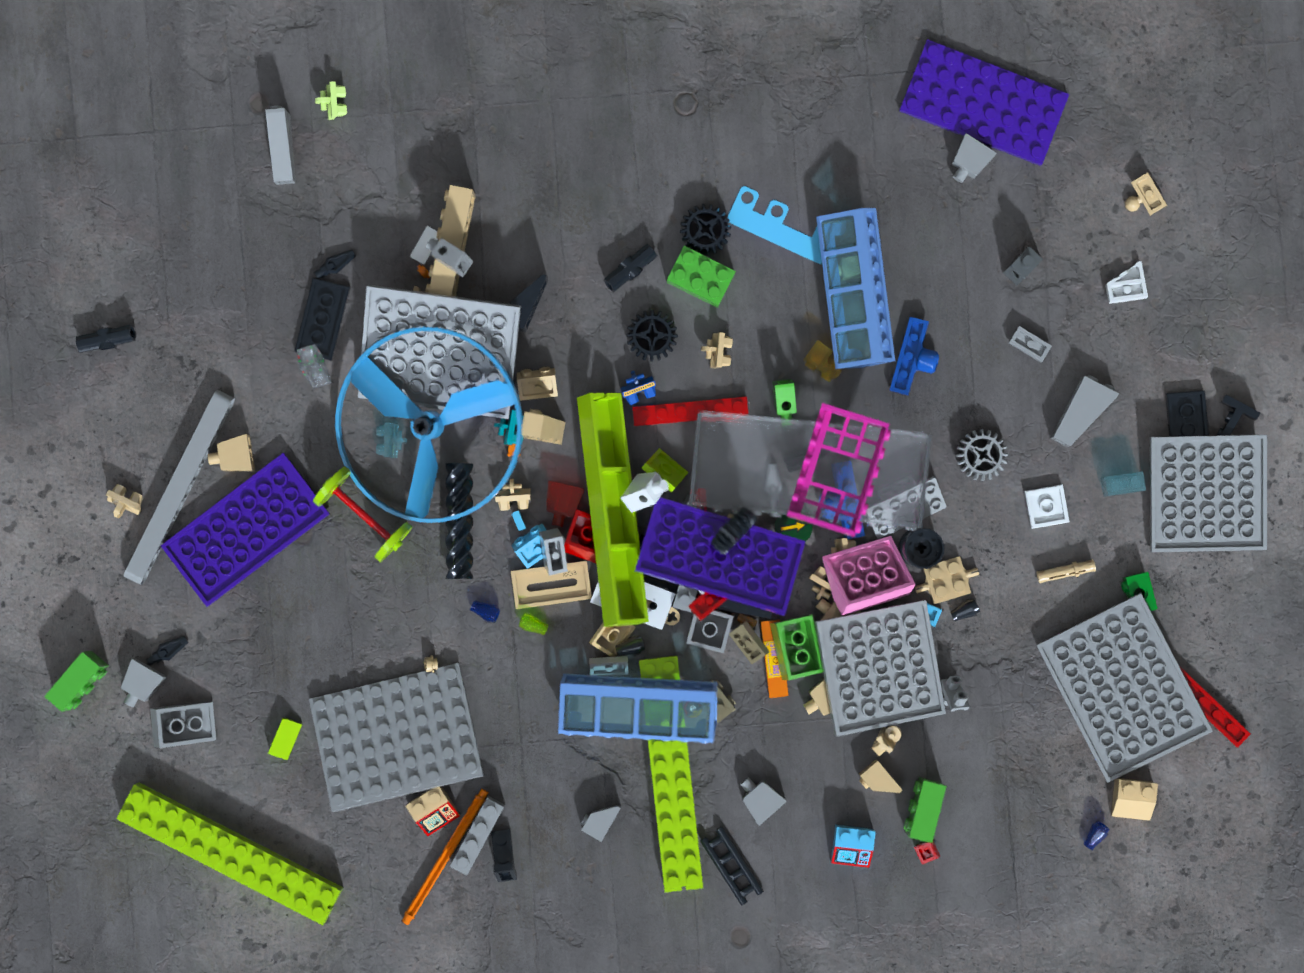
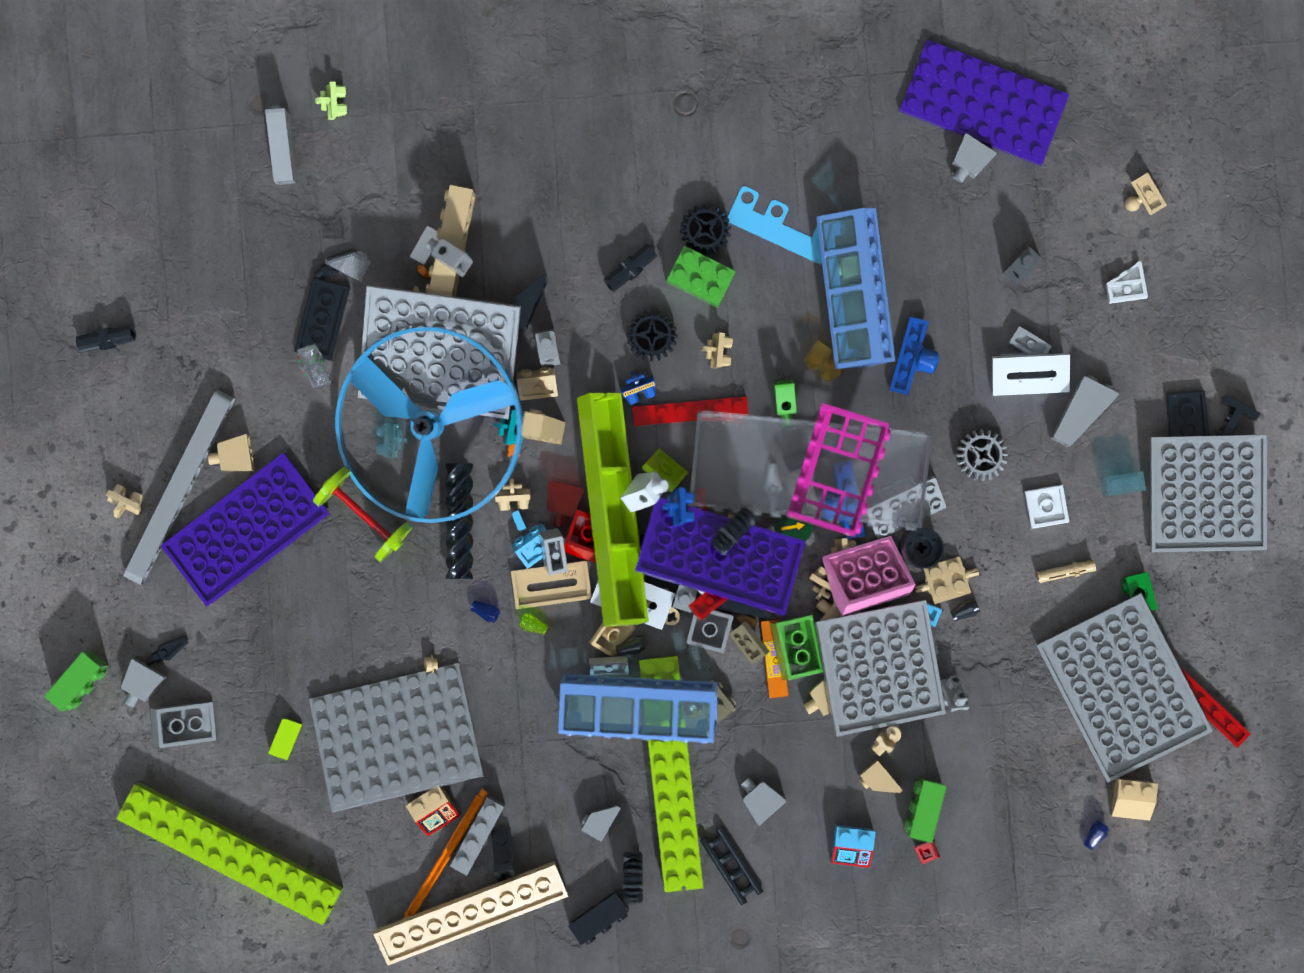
(351, 264): none -> clear slope
(470, 913): none -> plate
(547, 348): none -> light grey torso
(599, 918): none -> black brick
(632, 877): none -> black gear
(677, 506): none -> blue hips
(1030, 363): none -> white piece

